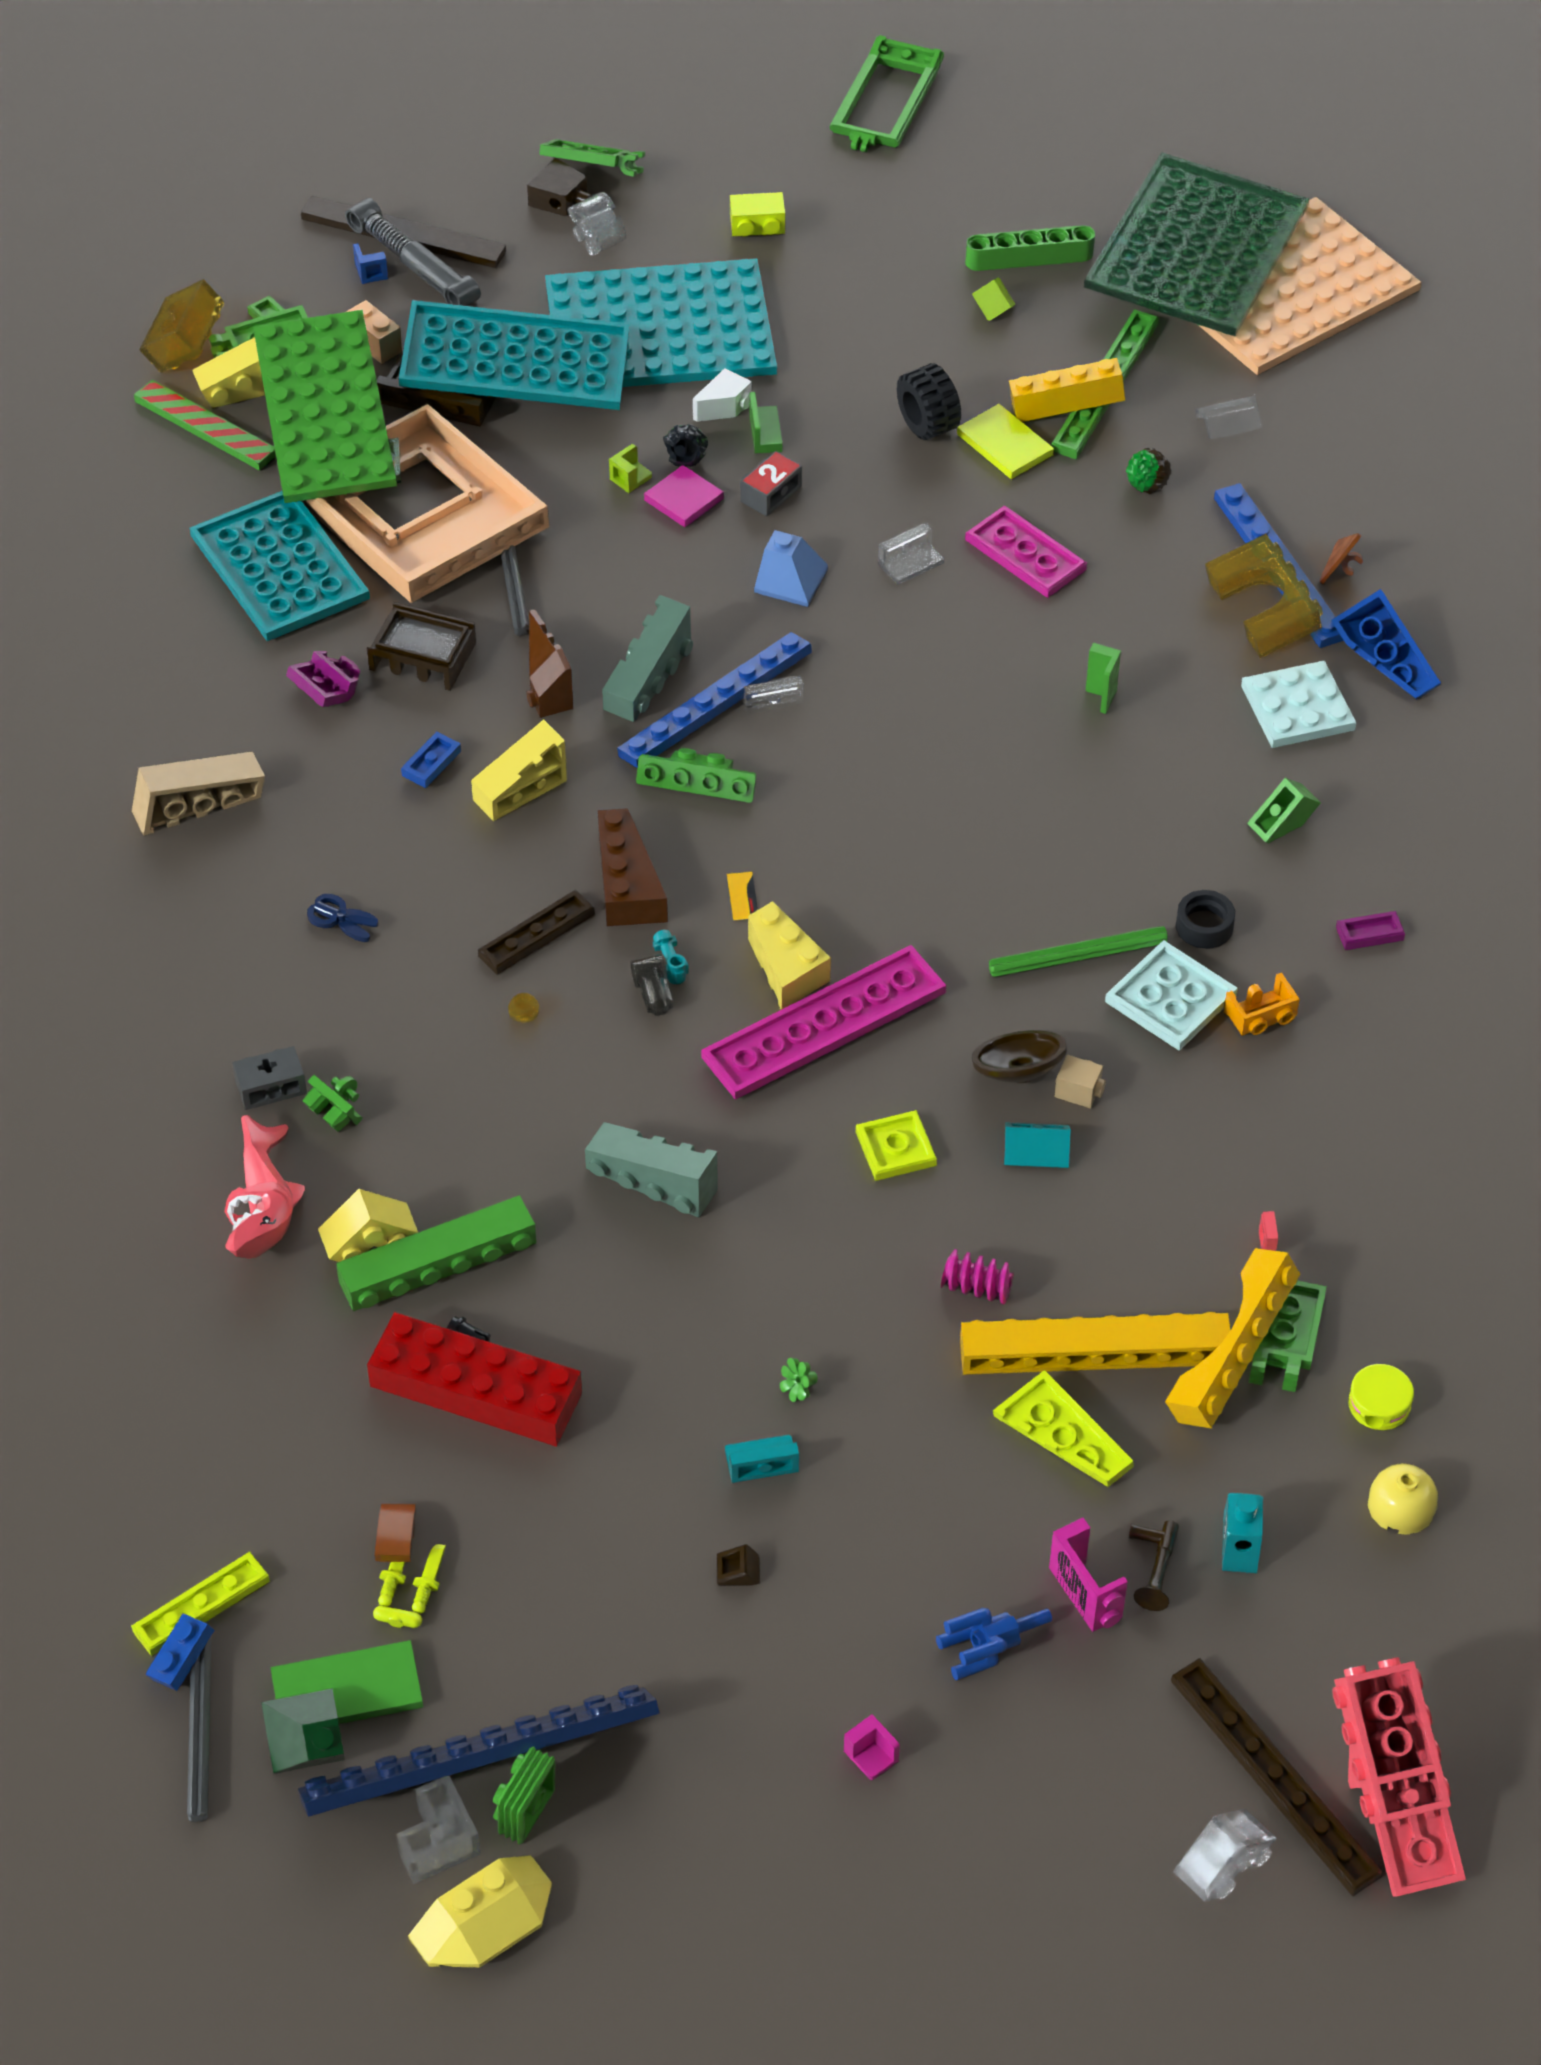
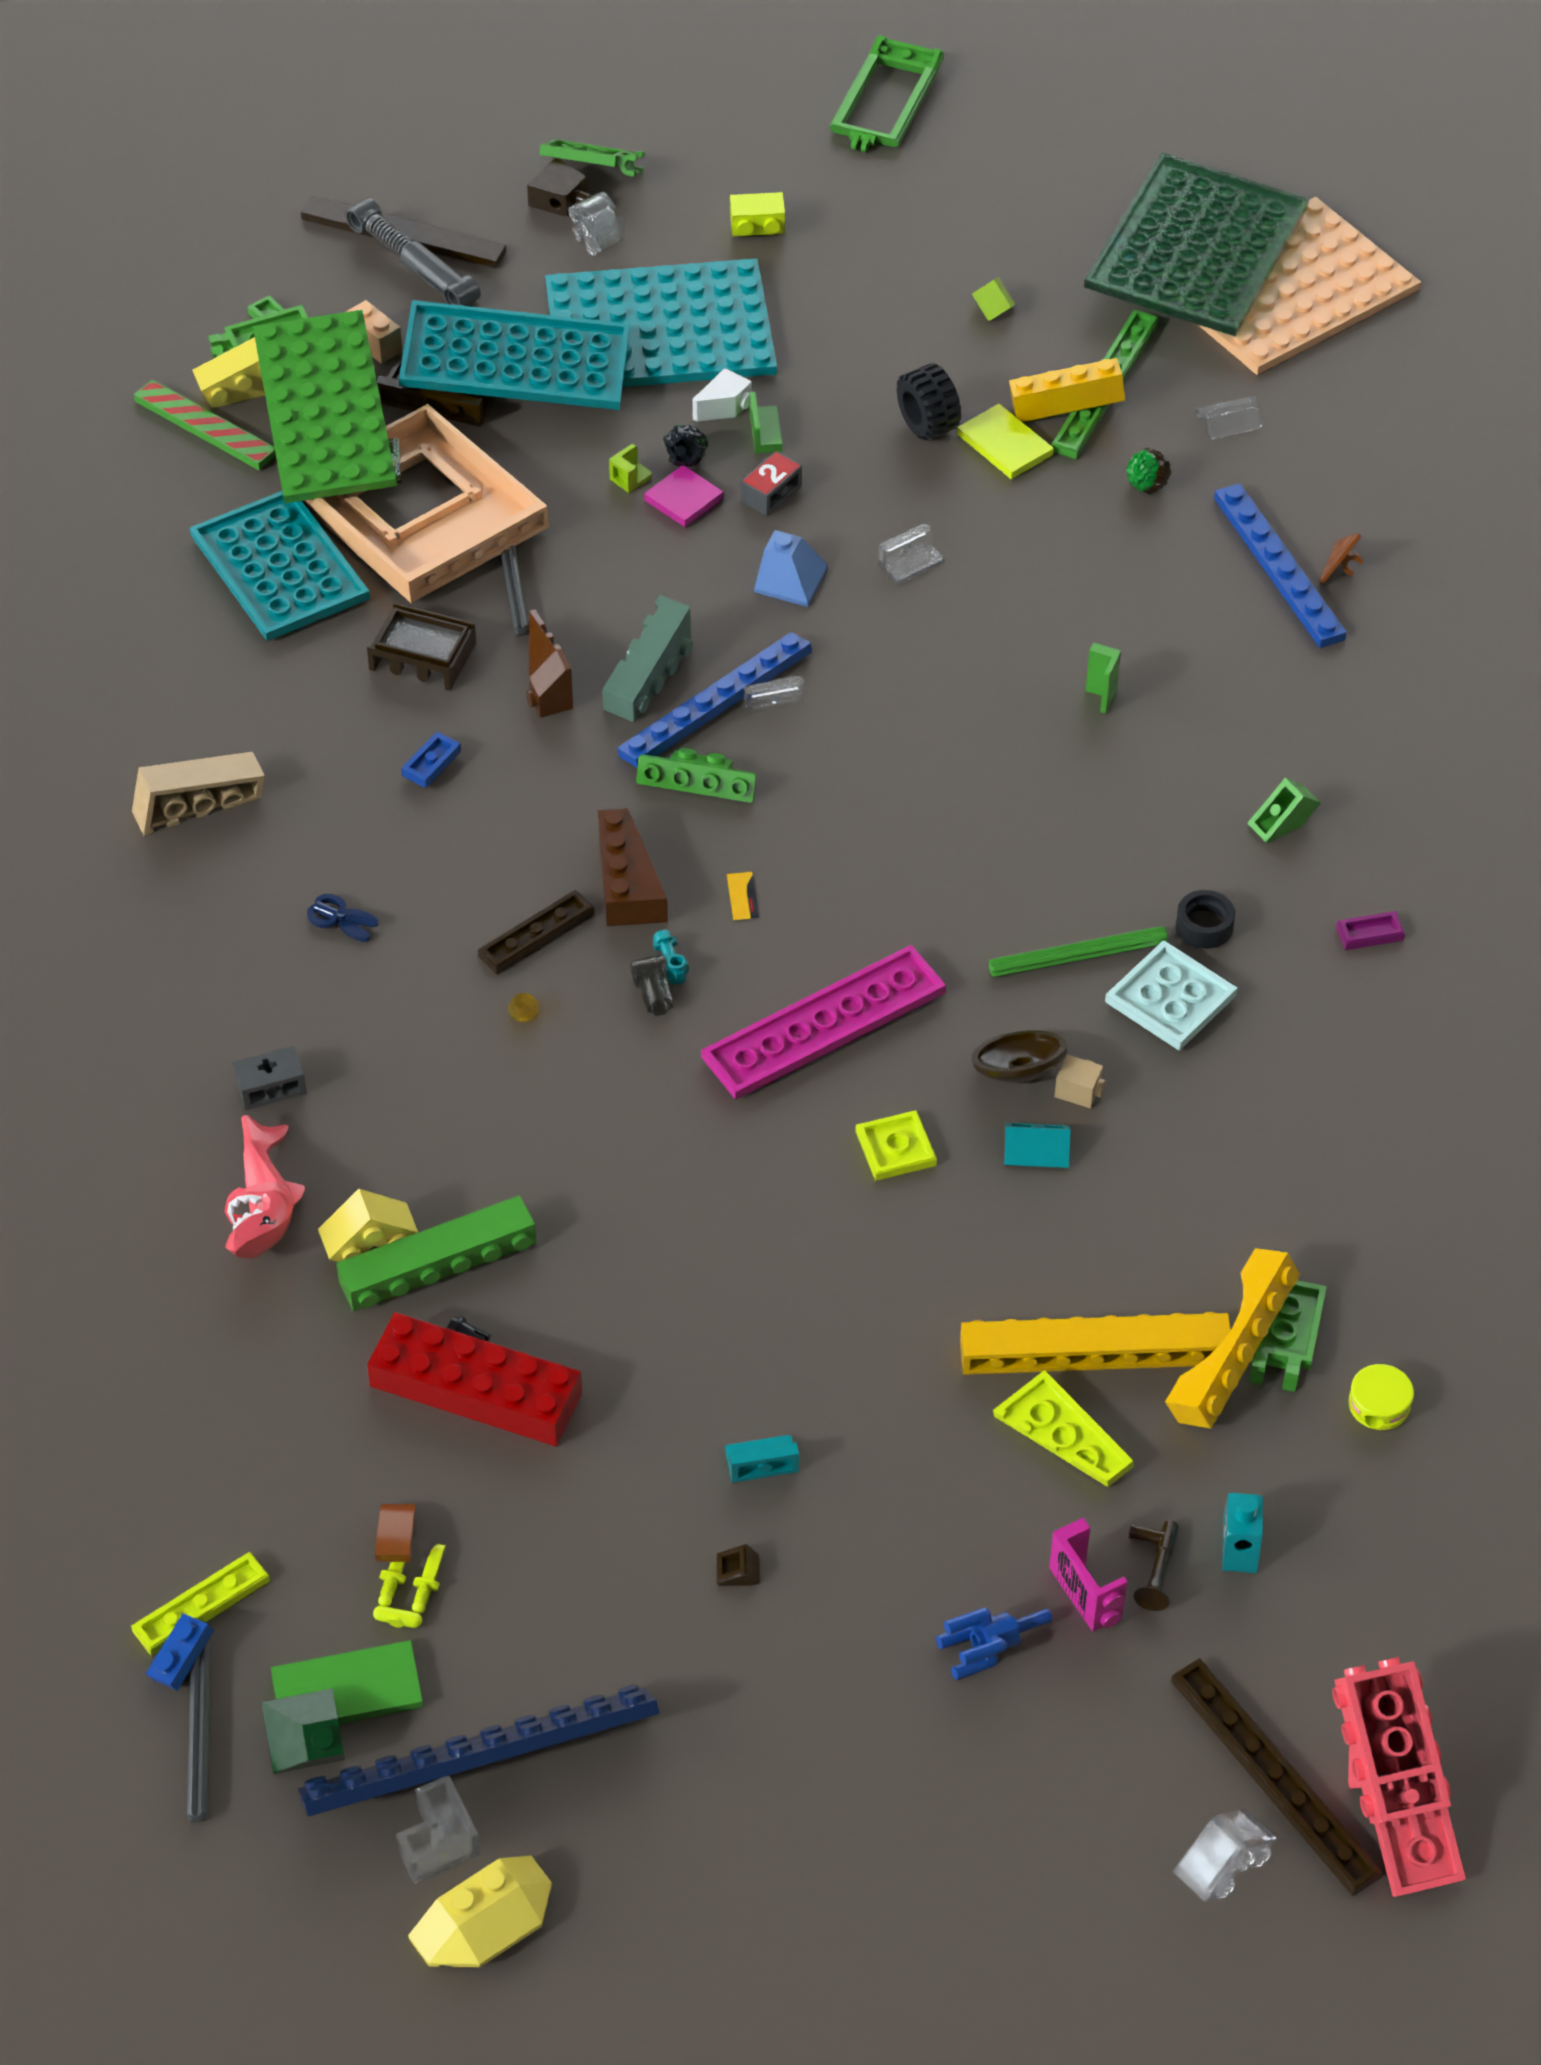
(182, 326): clear yellow brick -> none
(326, 678): magenta slope -> none
(342, 1111): bright green hips -> none
(371, 266): blue panel -> none
(521, 772): light yellow wedge -> none
(525, 1795): bright green brick -> none
(654, 1167): sand green wedge -> none
(787, 954): light yellow wedge -> none
(797, 1379): bright green plant -> none
(871, 1747): dark pink panel -> none
(978, 1276): dark pink piece -> none
(1026, 551): dark pink tile -> none
(1030, 248): bright green beam -> none
(1262, 1009): light orange window -> none
(1263, 563): clear yellow arch -> none
(1268, 1231): coral tile -> none
(1298, 704): light aqua plate -> none
(1383, 641): blue wedge -> none
(1403, 1498): light yellow cylinder -> none

